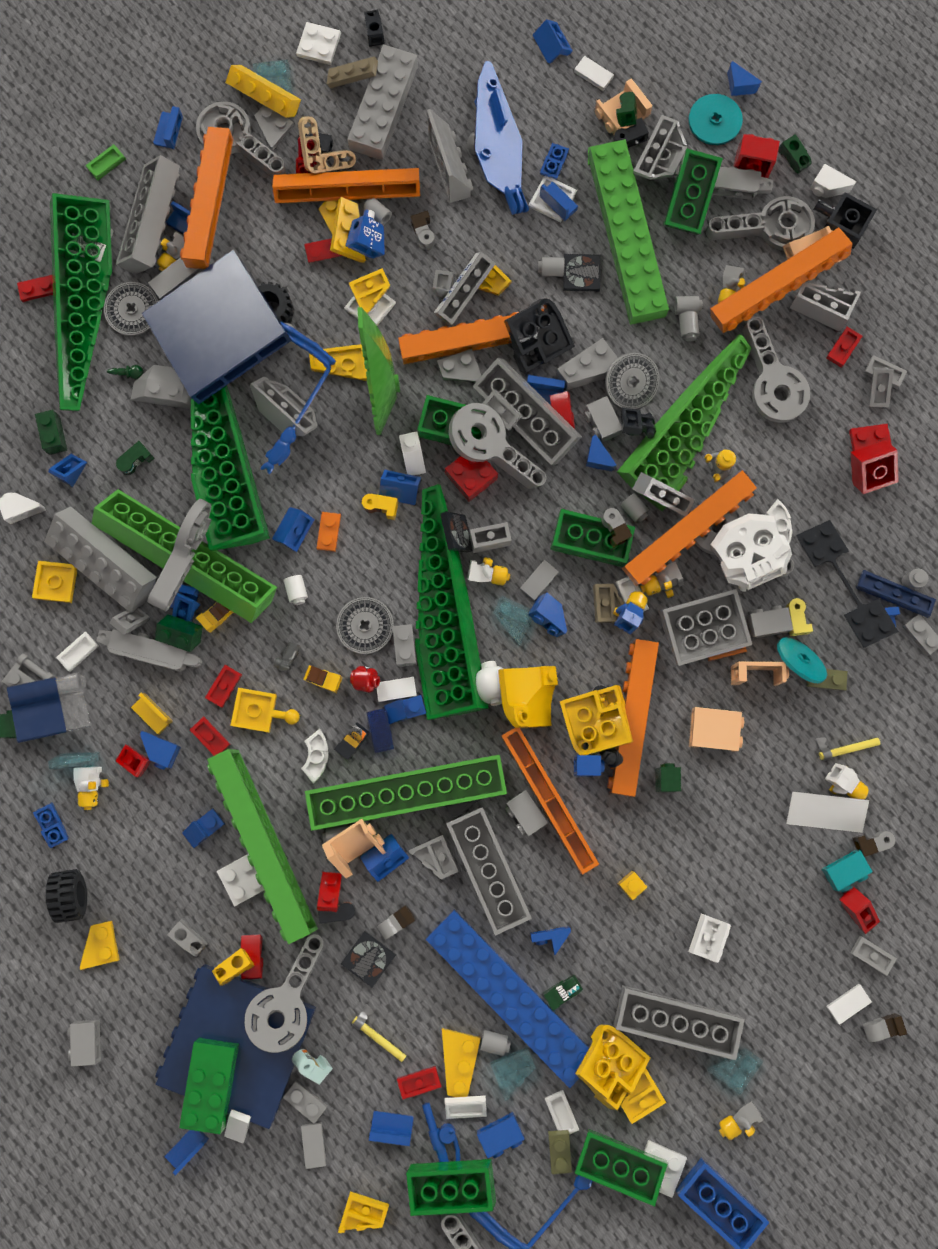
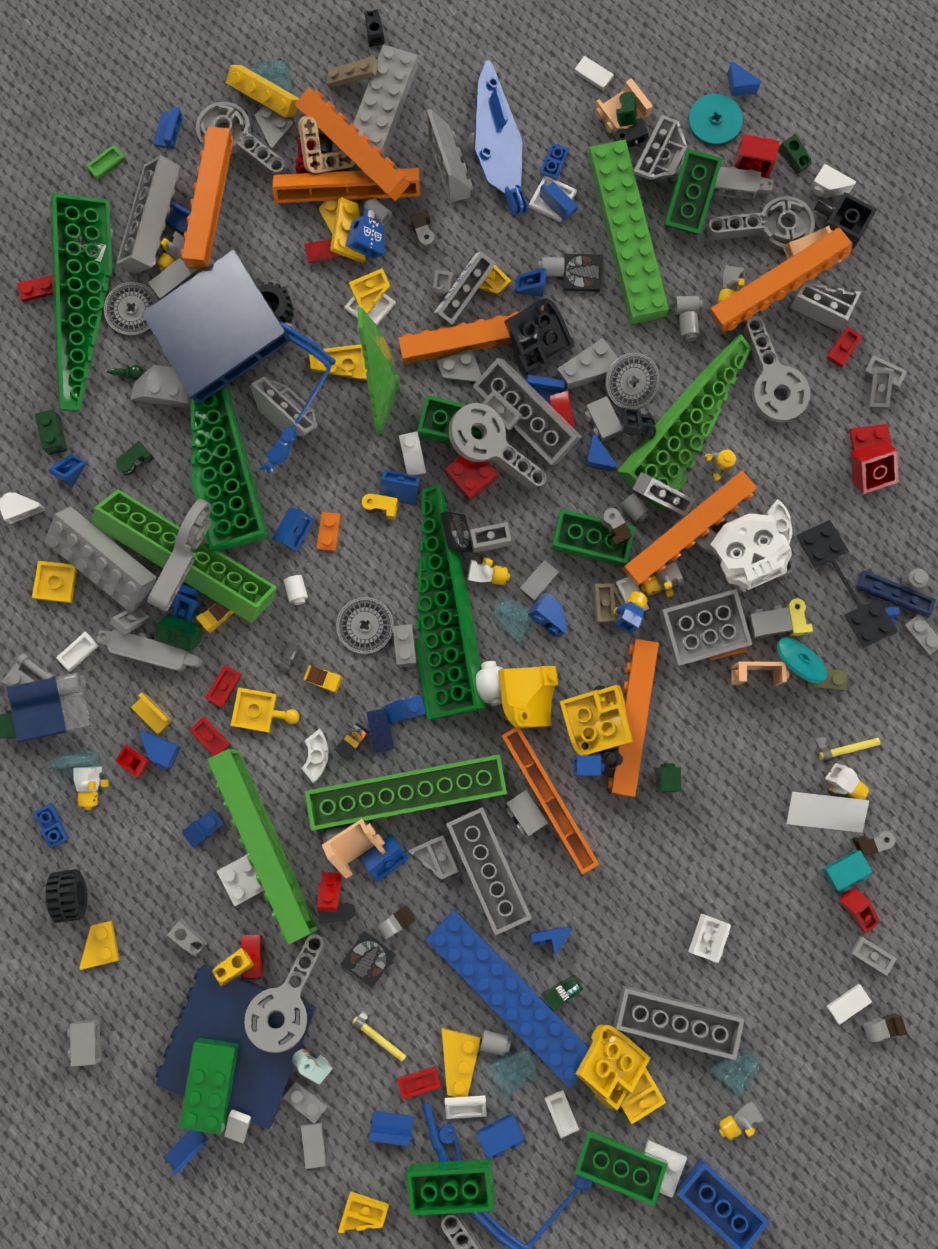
(318, 43): white plate -> none
(352, 144): none -> orange brick
(364, 679): red head -> none
(396, 689): white tile -> none
(531, 282): none -> blue slope
(551, 41): blue panel -> none
(560, 1152): olive plate -> none
(632, 885): yellow brick -> none
(716, 729): light nougat panel -> none

